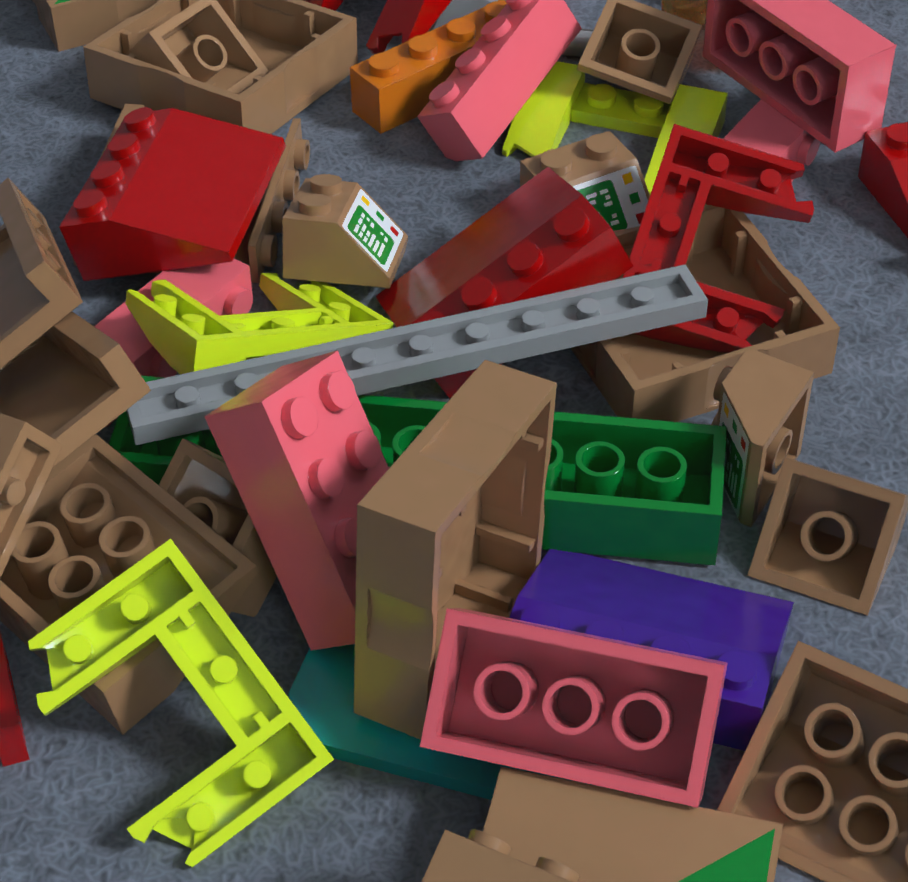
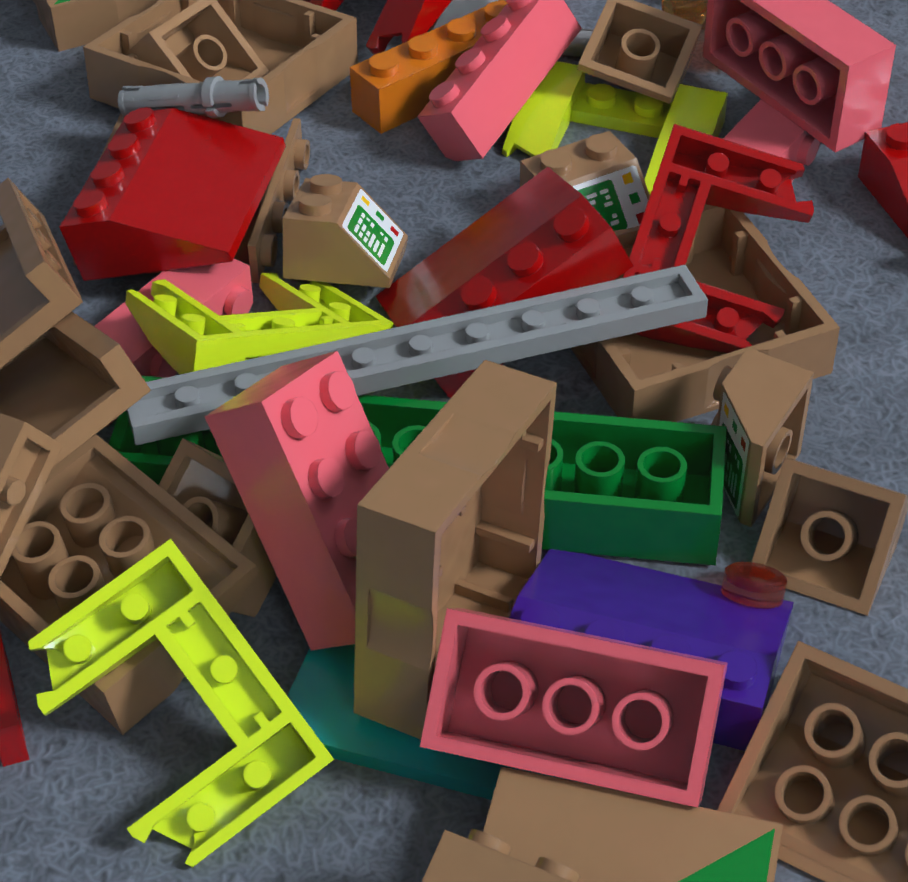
(209, 97): none -> light grey pin
(754, 585): none -> clear red tile

